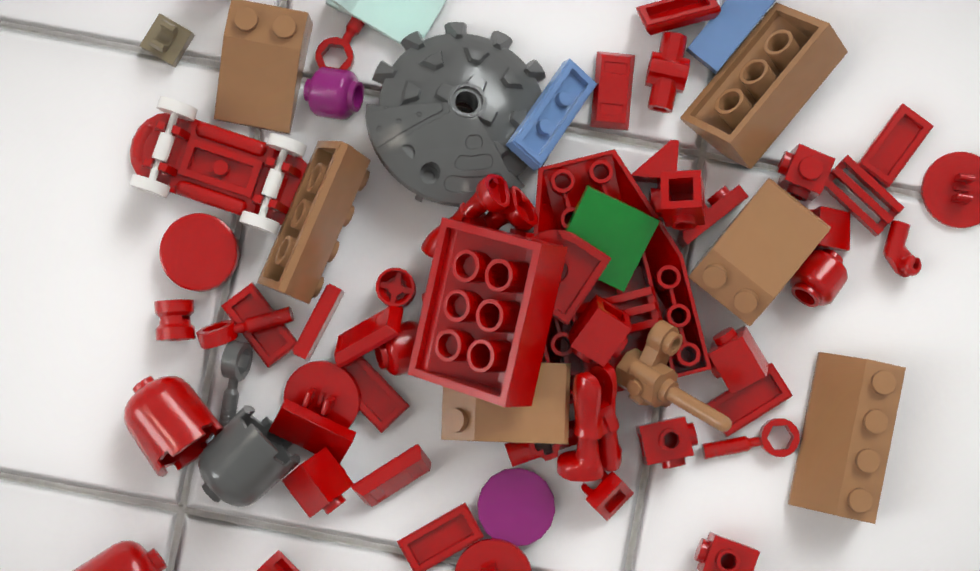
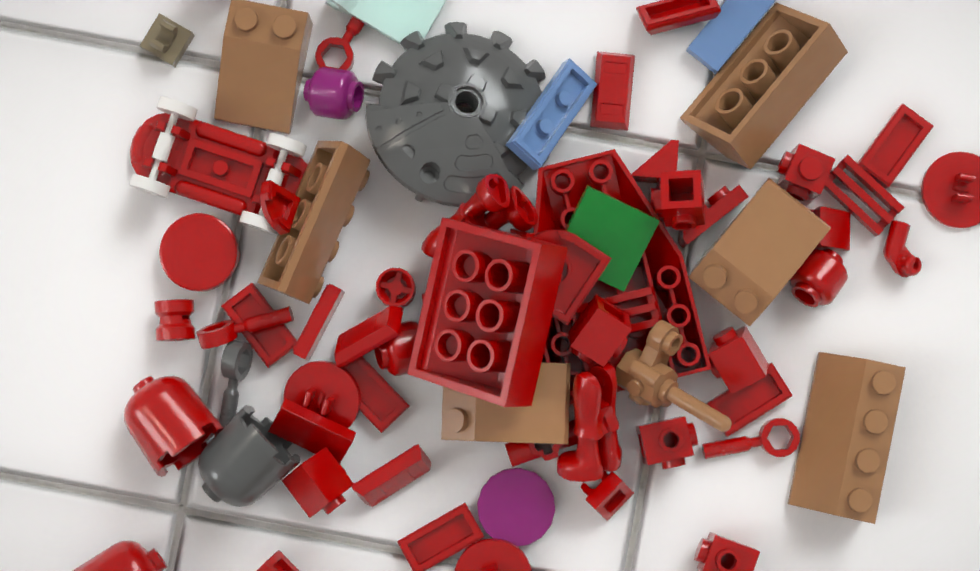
(278, 206): none -> red tile
(667, 72): red axle -> none

